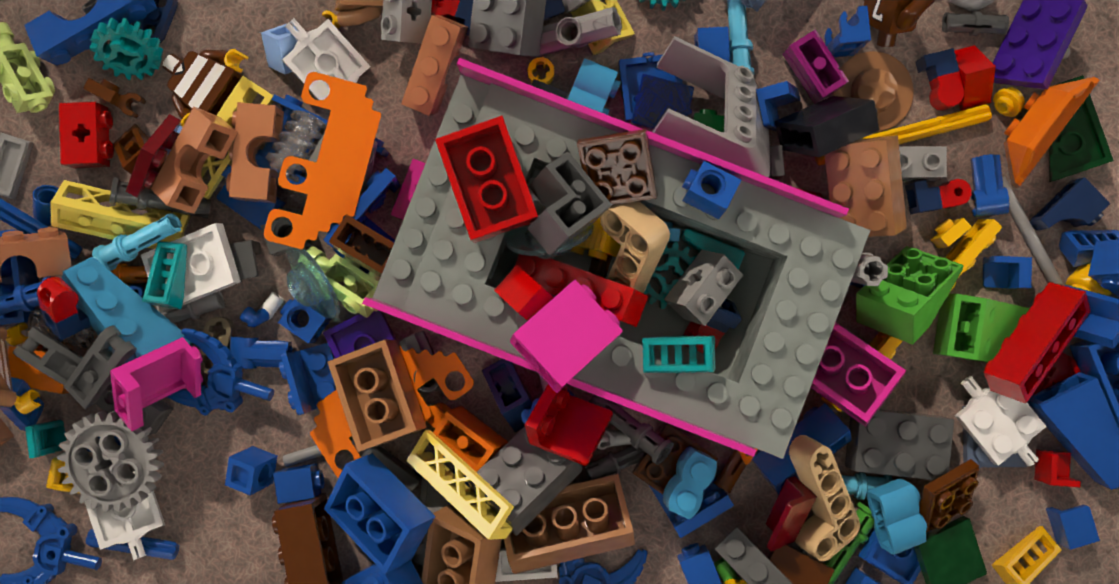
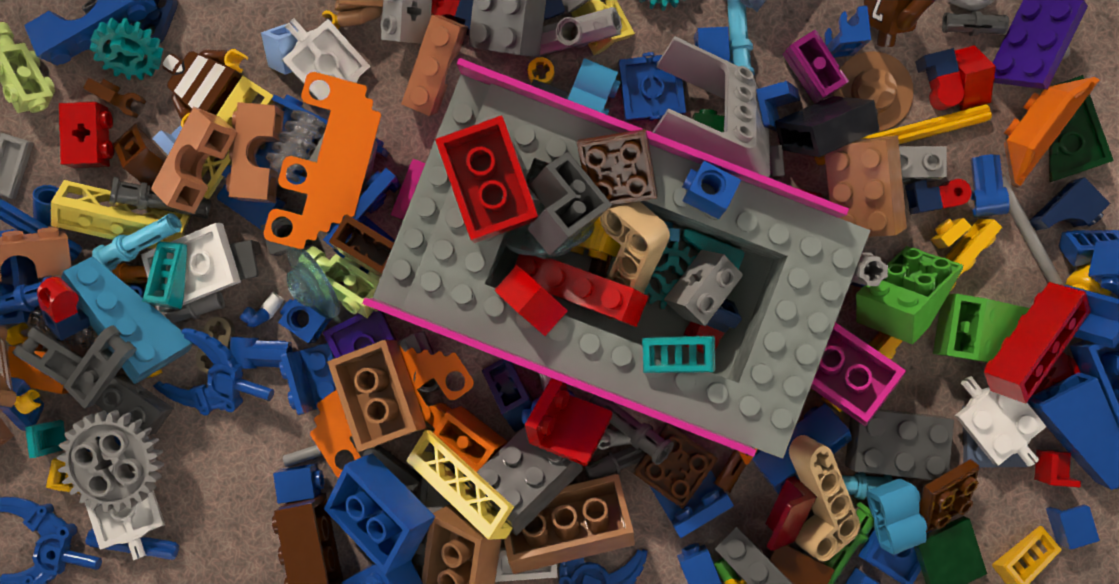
(153, 155): dark red plate -> none
(154, 378): dark pink panel -> none
(251, 470): blue brick -> none
(566, 335): dark pink panel -> none
(656, 97): clear blue piece -> none
(685, 489): dark azure brick -> none
(1007, 272): blue panel -> none
(1009, 101): yellow plate -> none

